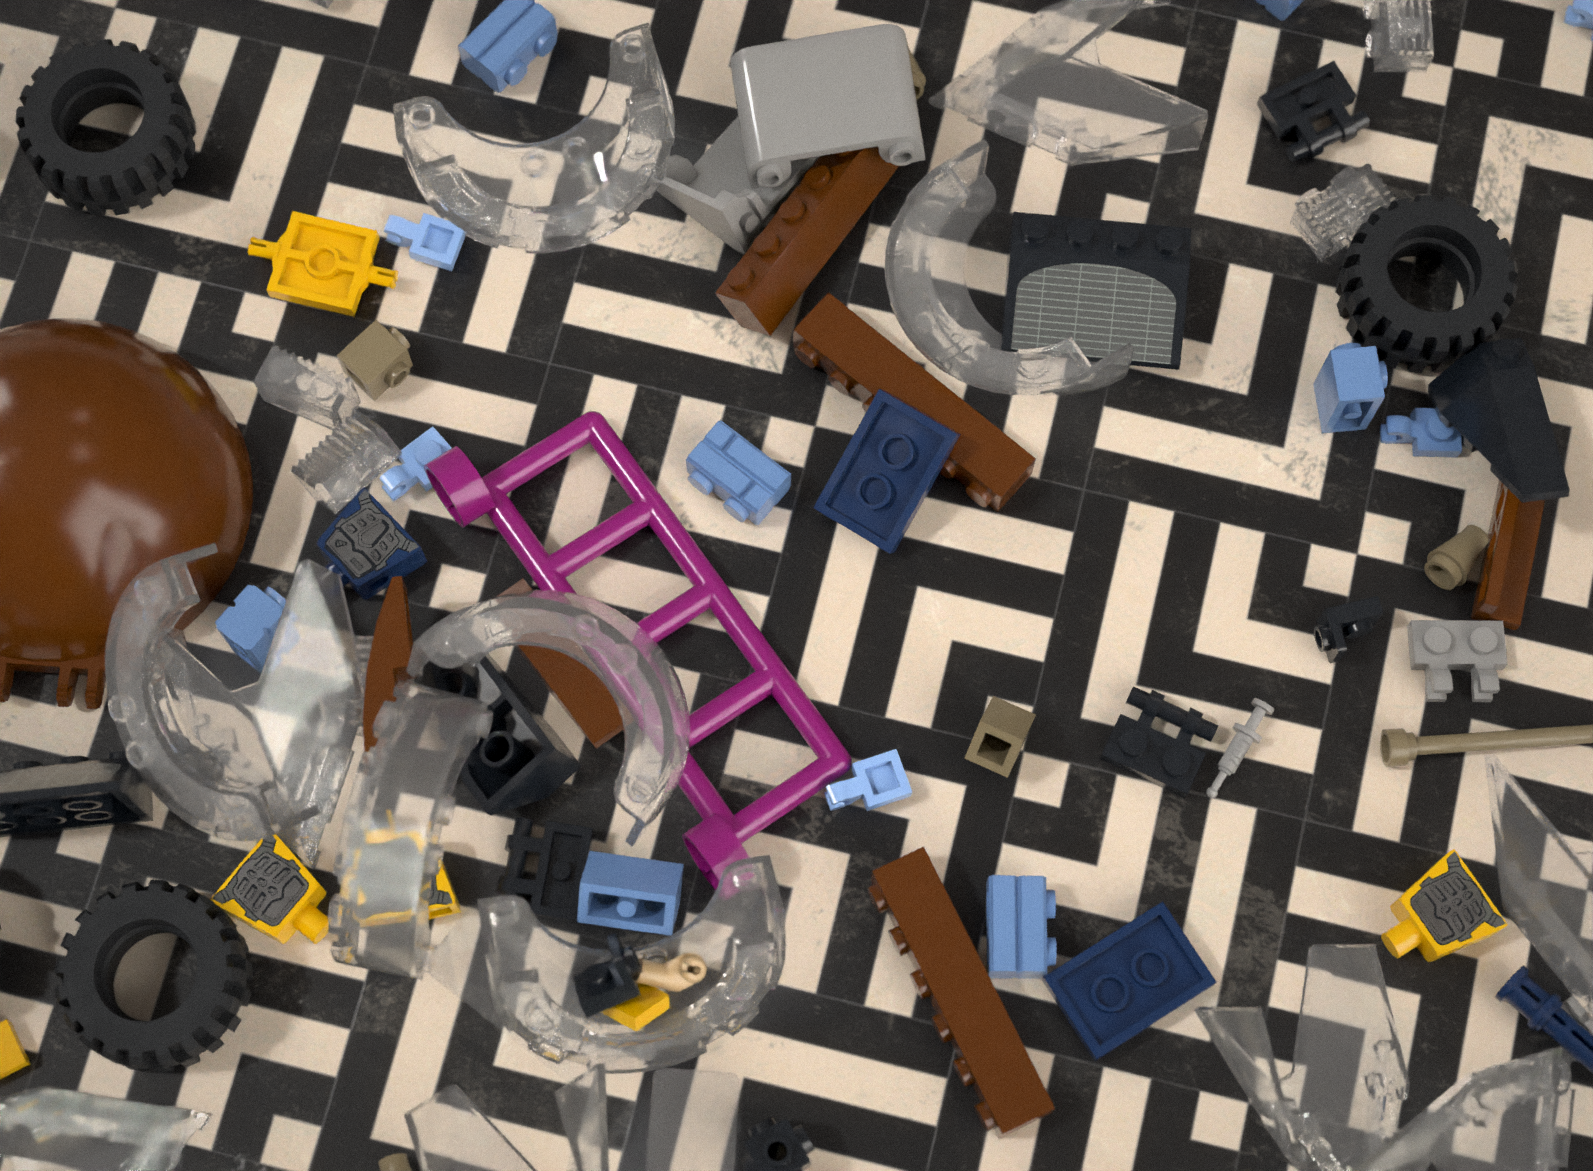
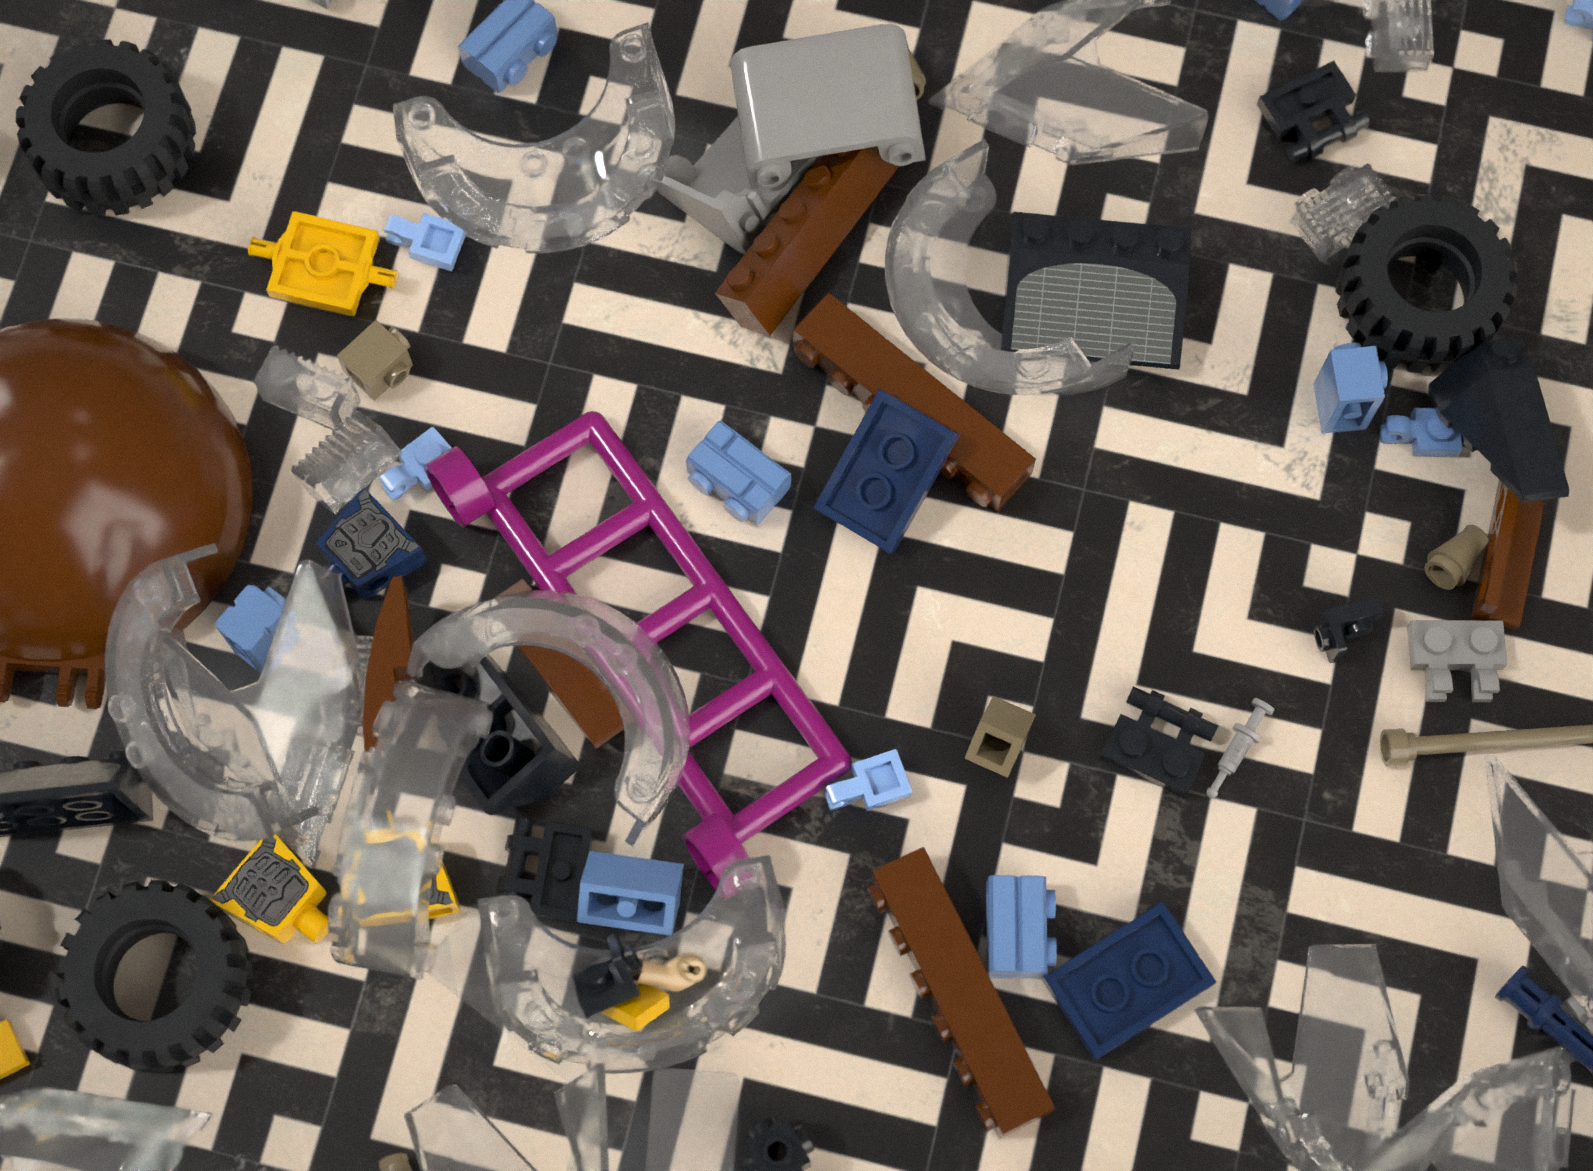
(1442, 912): torso -> none

